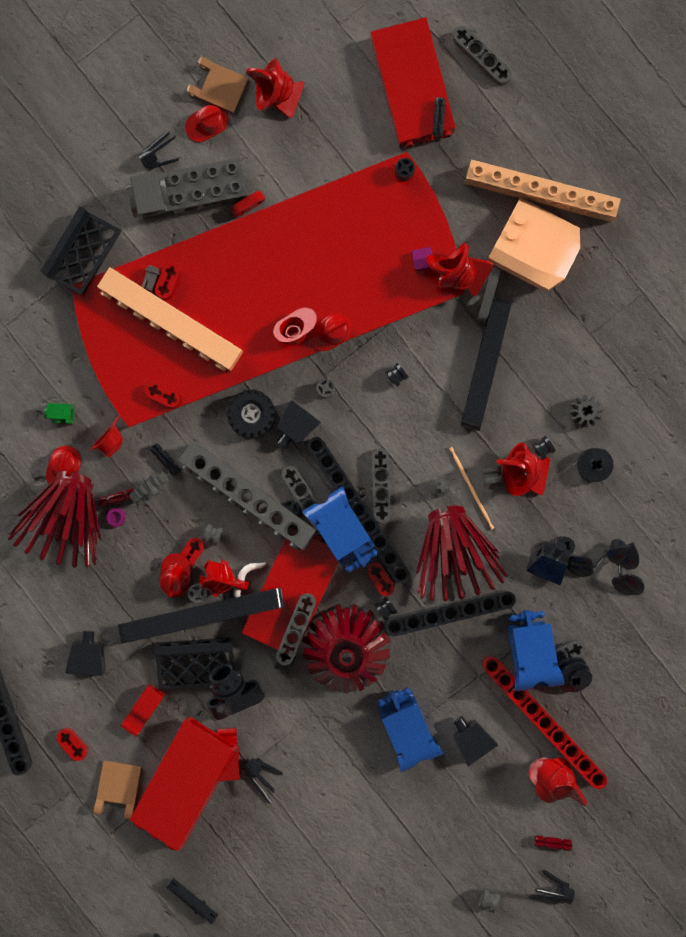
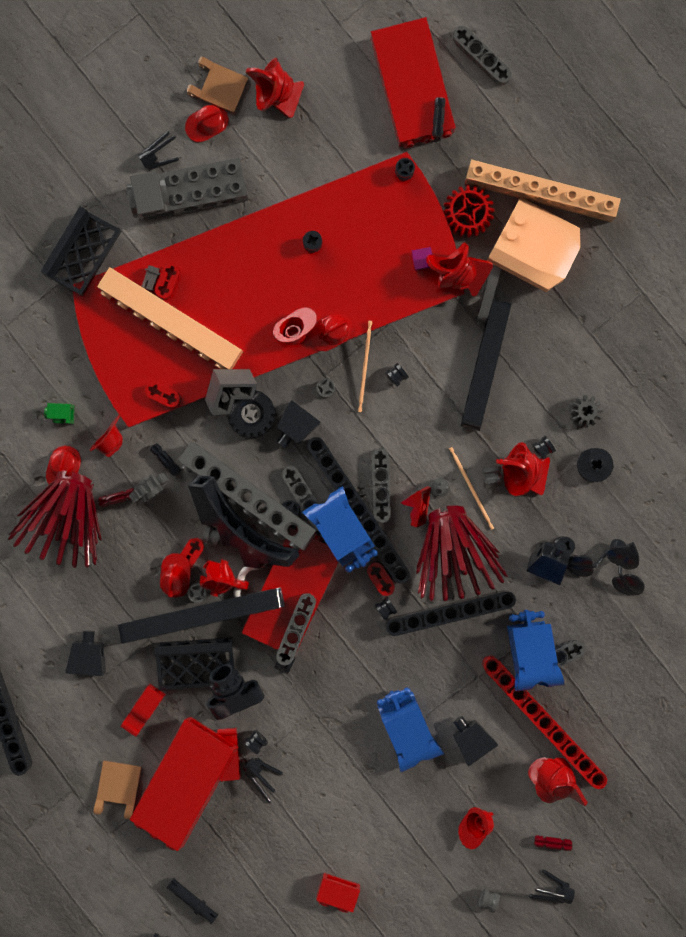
(68, 747): red beam -> none
(115, 517): magenta tile -> none
(227, 386): none -> dark grey brick
(233, 531): none -> black arch
(248, 204): red beam -> none
(256, 742): none -> black wheel
(313, 245): none -> black wheel
(338, 893): none -> red brick
(346, 638): dark red plant -> none
(365, 366): none -> light nougat piece
(420, 504): none -> red slope
(460, 214): none -> red gear
(475, 827): none -> red piece
(575, 674): black piece -> none

